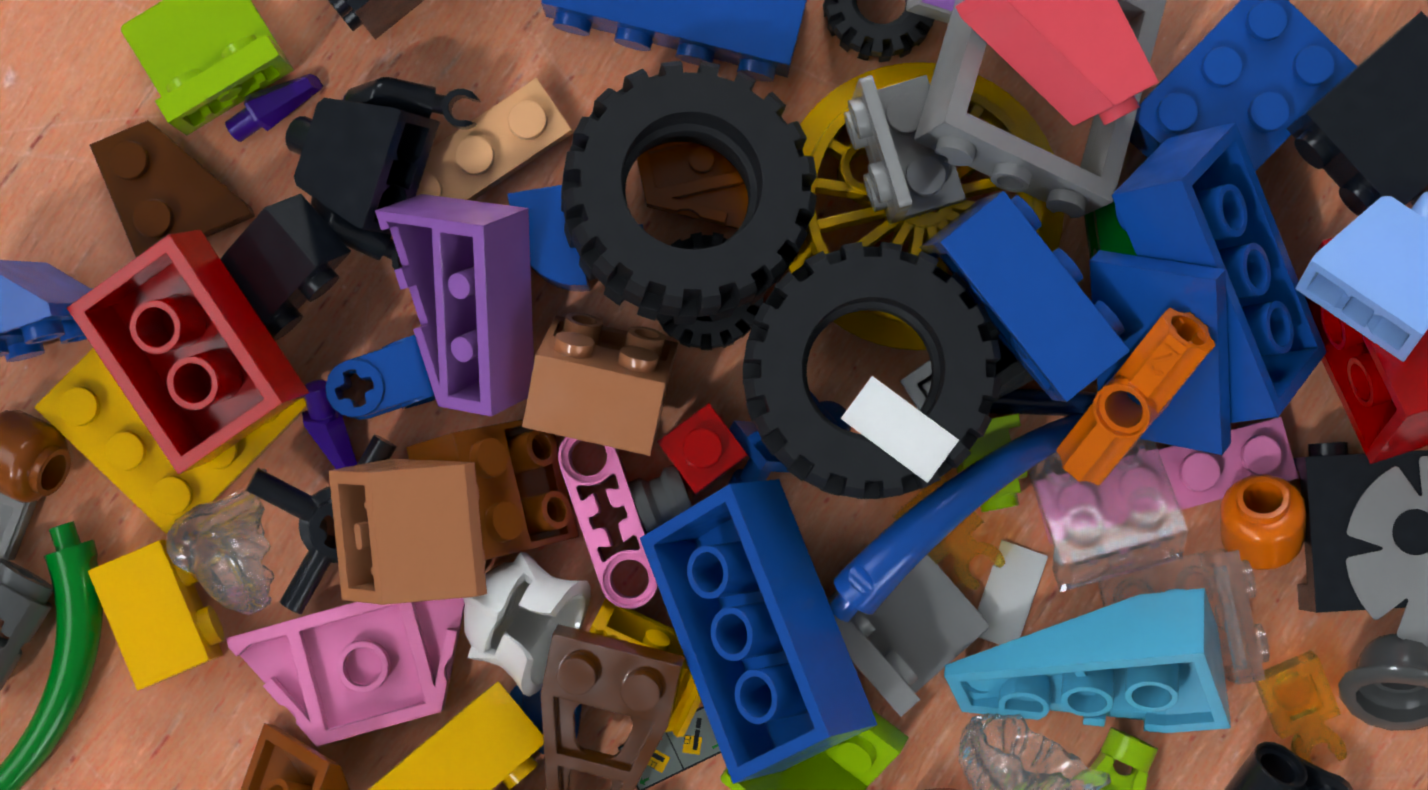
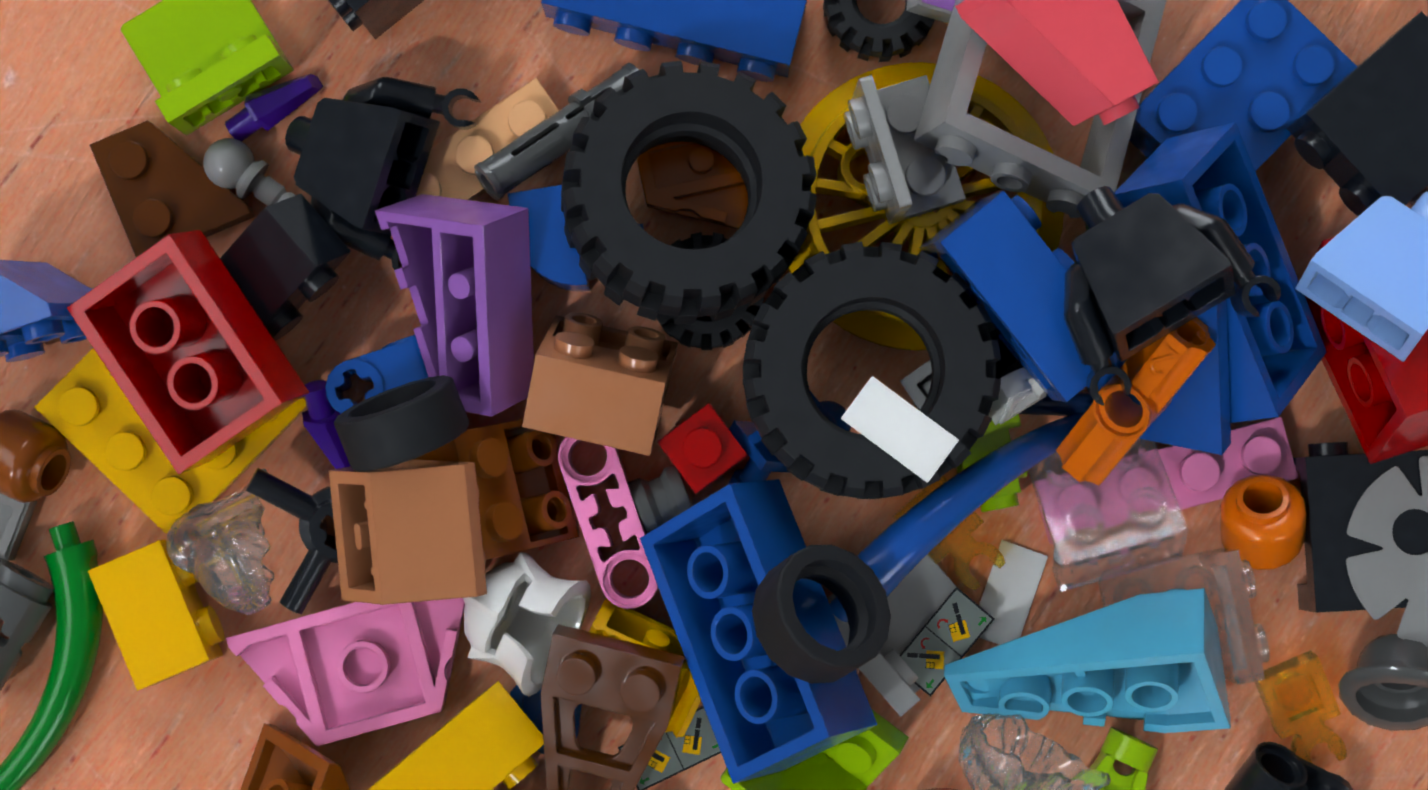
(232, 165): none -> light grey bar
(402, 423): none -> black tyre
(544, 141): none -> dark grey pin
(857, 592): none -> black tyre
(945, 639): none -> light grey sticker
(1016, 394): none -> white tile
(1147, 275): none -> black torso

